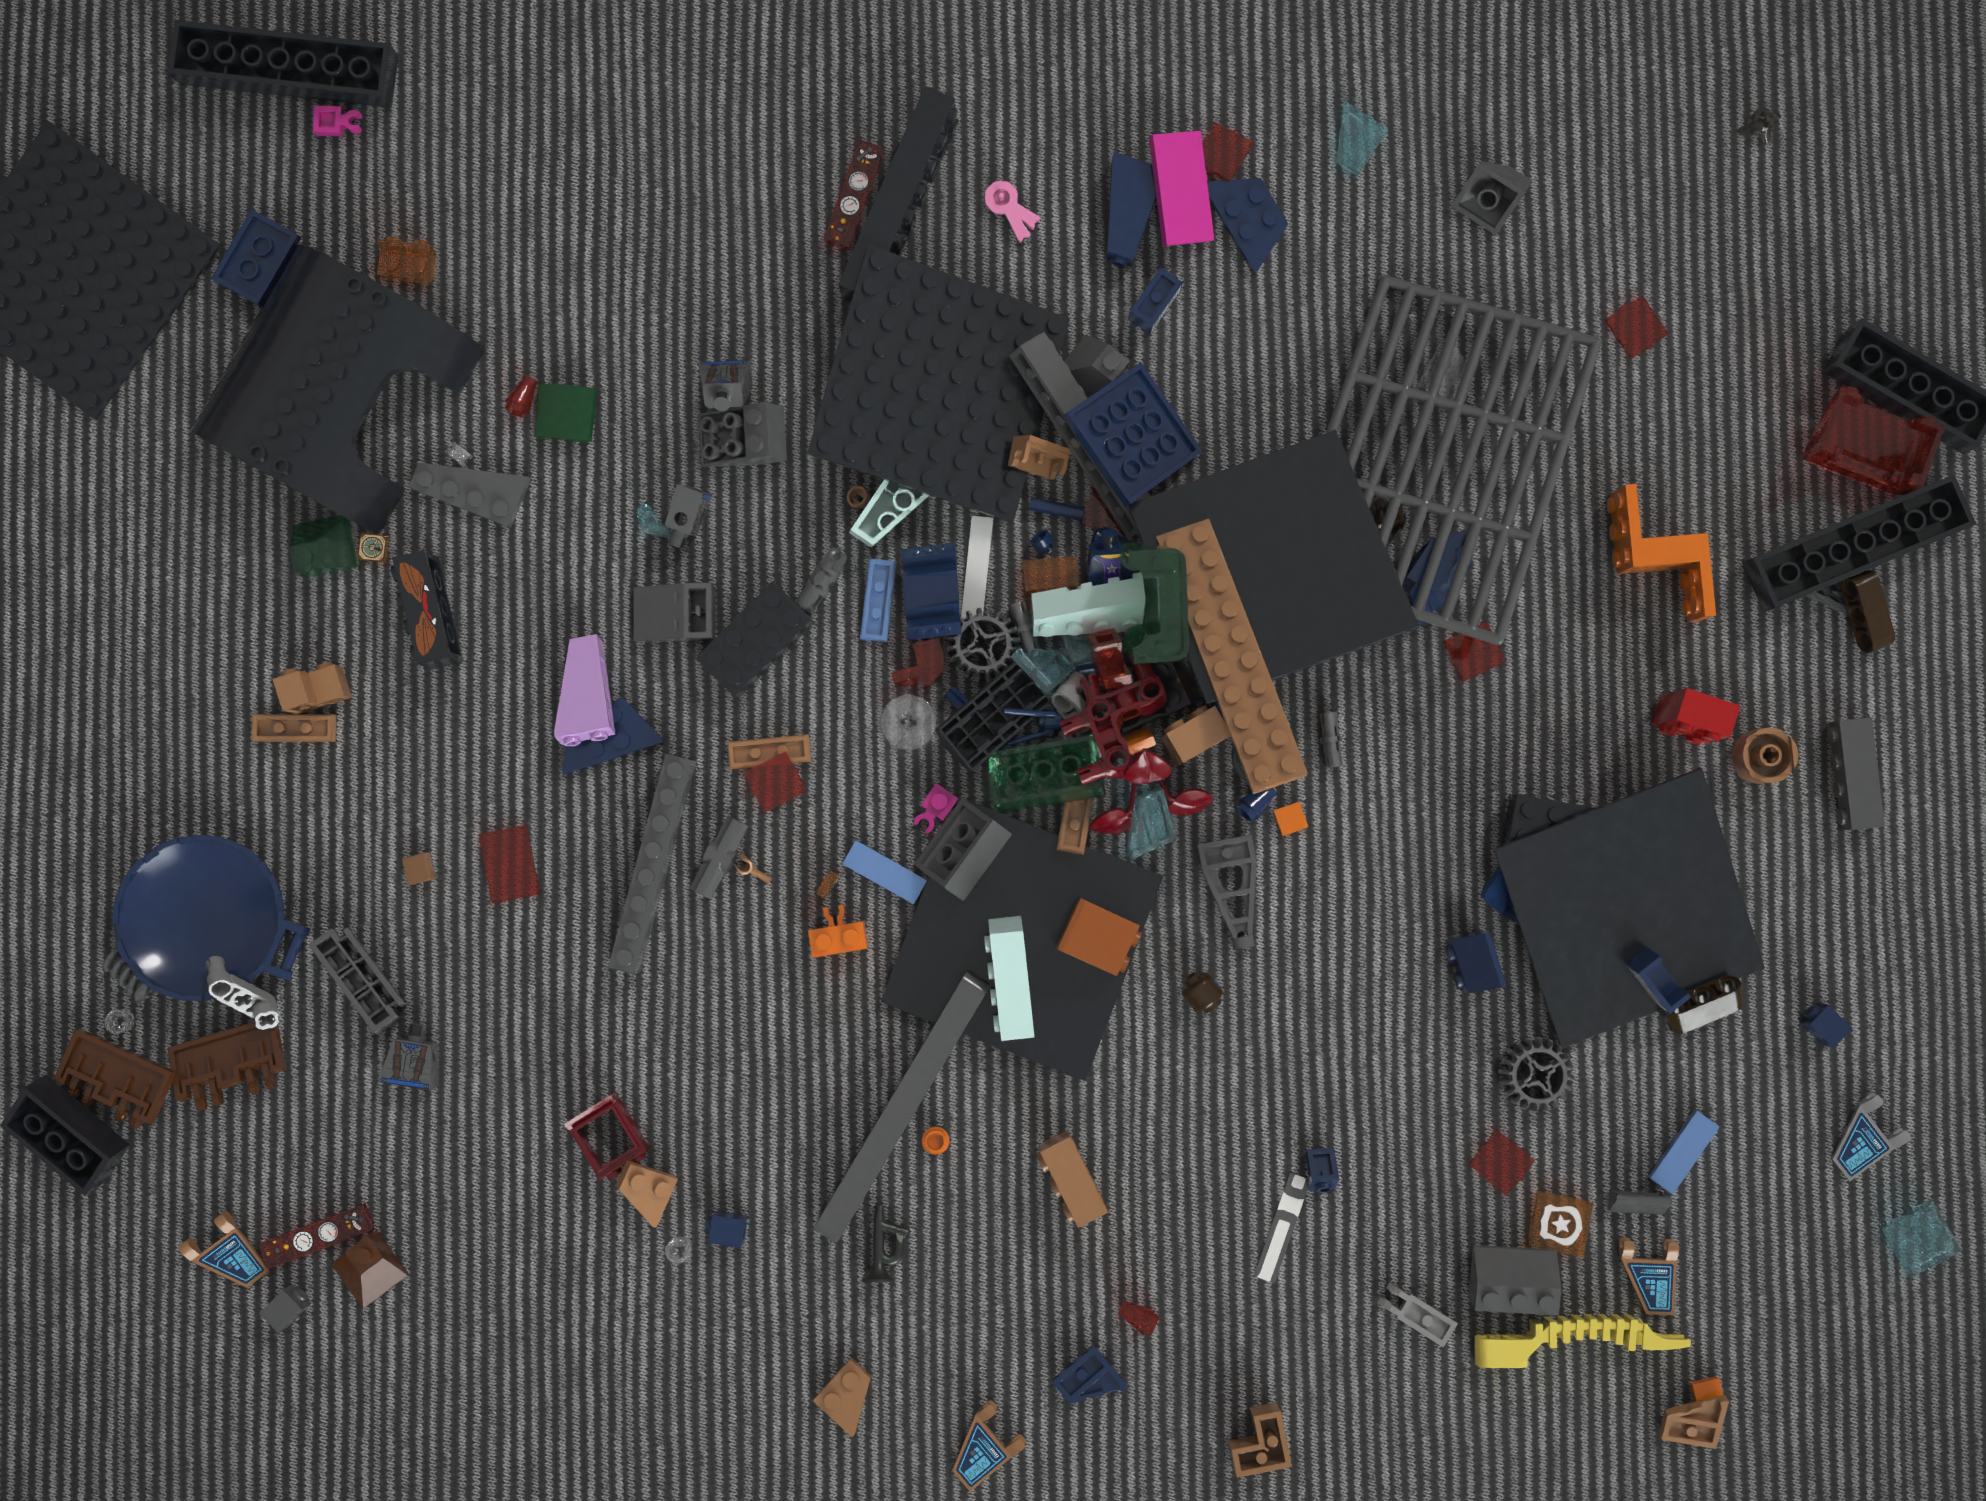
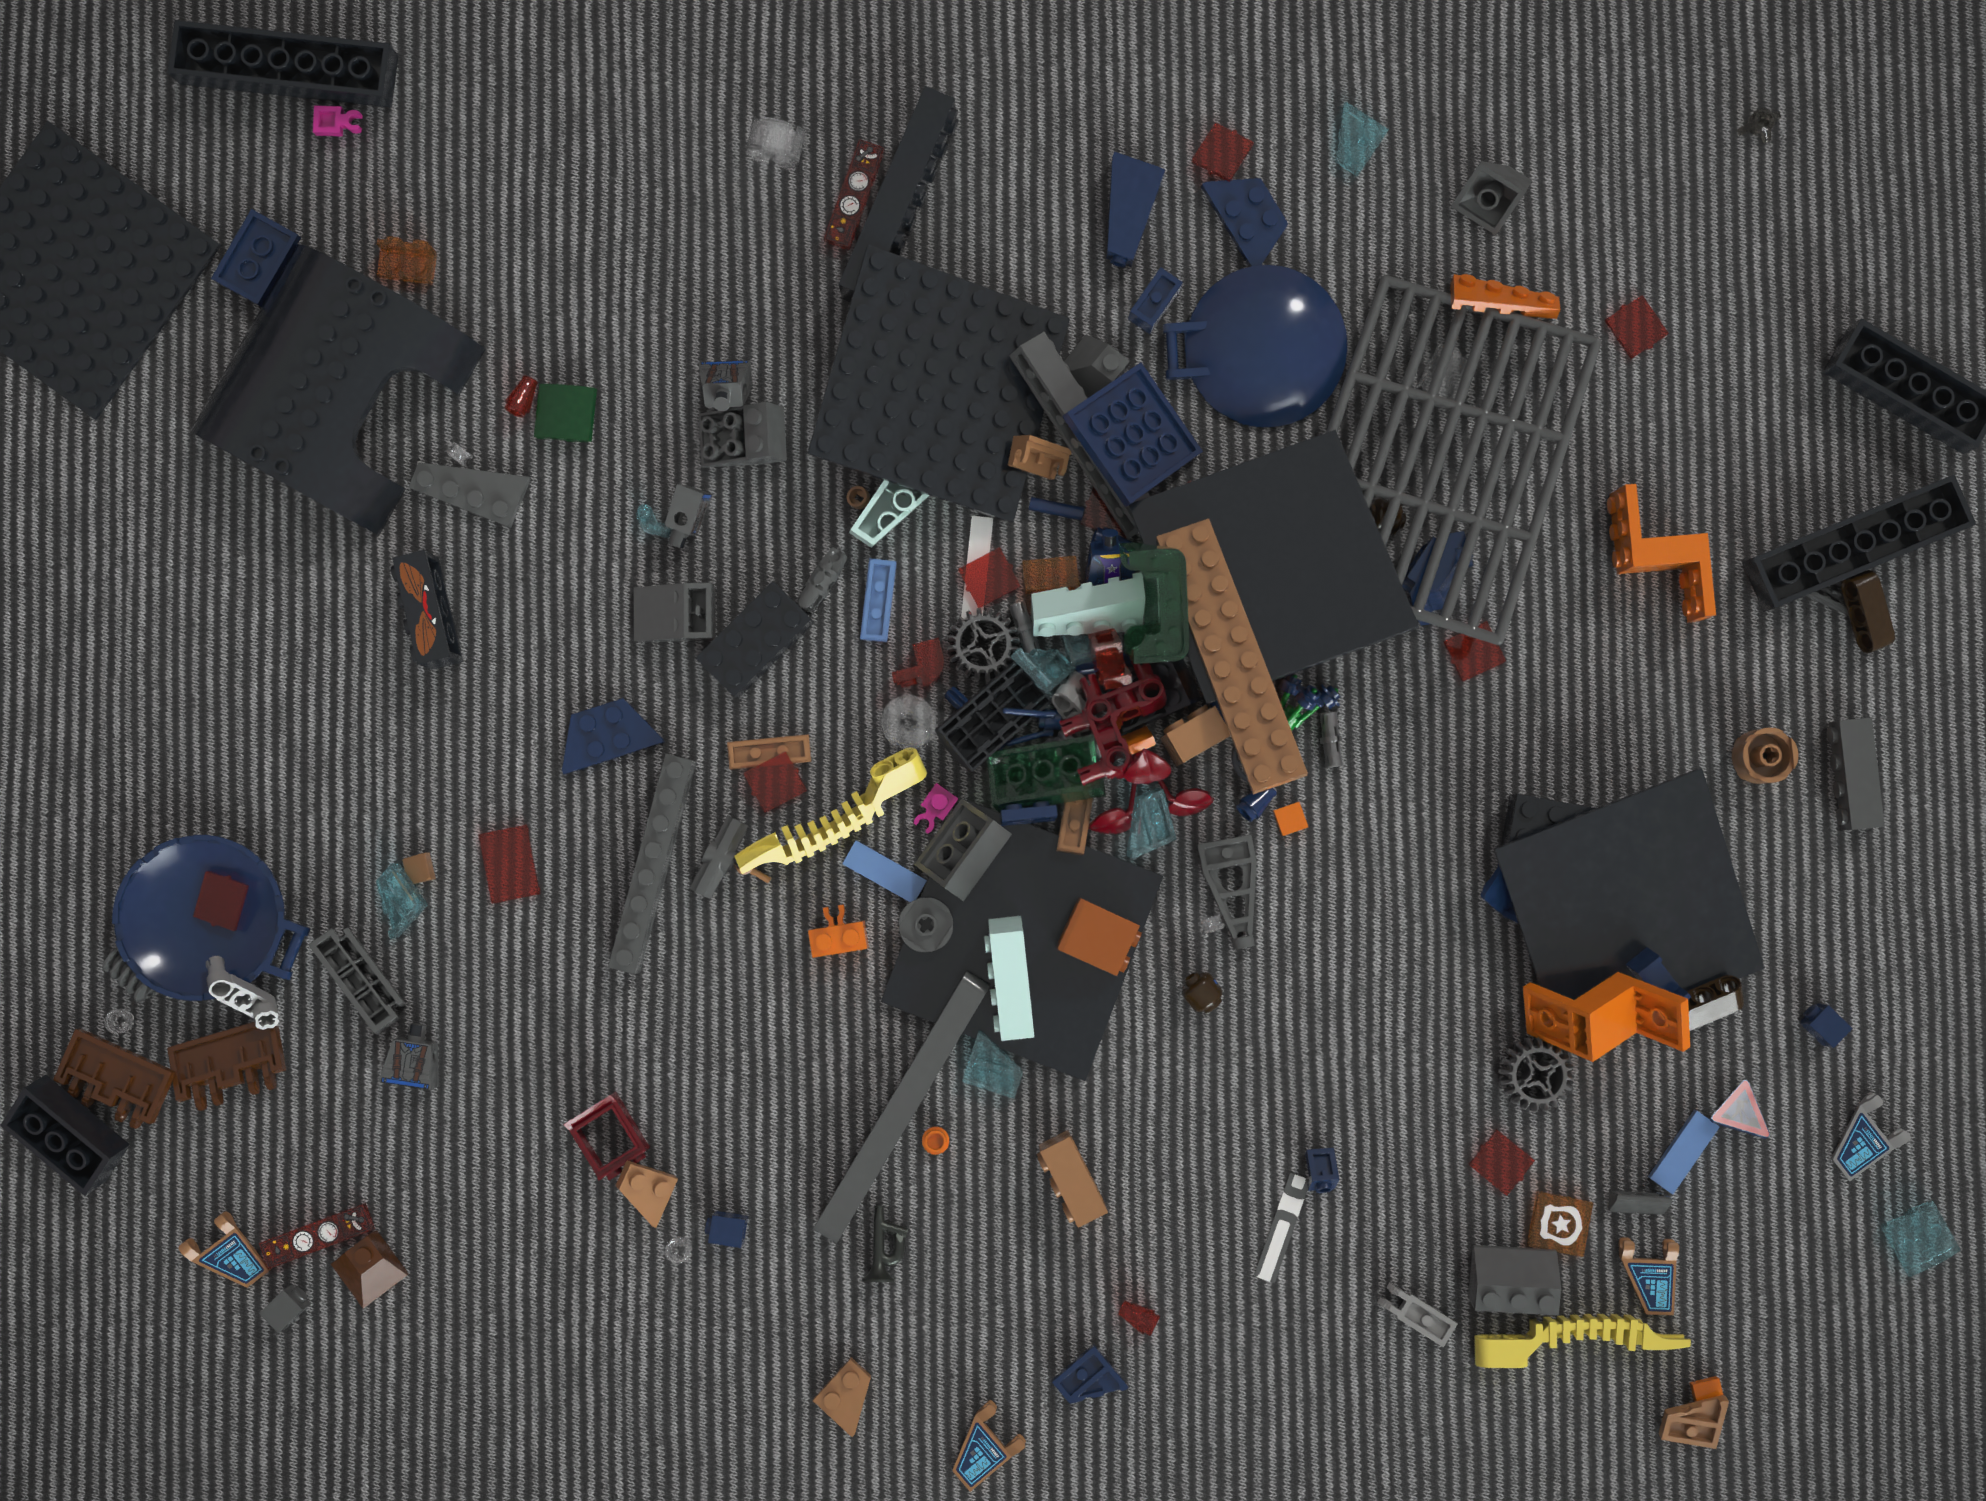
(221, 900): none -> clear red piece
(293, 728): medium nougat tile -> none
(305, 692): medium nougat brick -> none
(322, 547): clear green slope -> none
(373, 548): tile -> none
(399, 899): none -> clear light blue wing
(585, 694): lavender slope -> none
(775, 141): none -> clear brick
(828, 884): clear orange tile -> none
(887, 780): none -> light yellow piece
(928, 940): none -> dark grey plate
(931, 591): dark blue slope -> none
(989, 577): none -> clear red piece
(992, 1068): none -> clear light blue wing
(1002, 199): bright pink piece -> none
(1038, 813): none -> dark blue plate
(1042, 541): dark blue hinge -> none
(1181, 188): dark pink tile -> none
(1211, 924): none -> clear bush
(1262, 346): none -> dark blue dish
(1265, 1449): medium nougat brick -> none
(1307, 697): none -> dark blue plant
(1475, 962): dark blue slope -> none
(1506, 299): none -> orange wing
(1607, 1016): none -> orange bracket
(1695, 716): red brick -> none
(1741, 1112): none -> piece
(1873, 444): clear red windscreen -> none

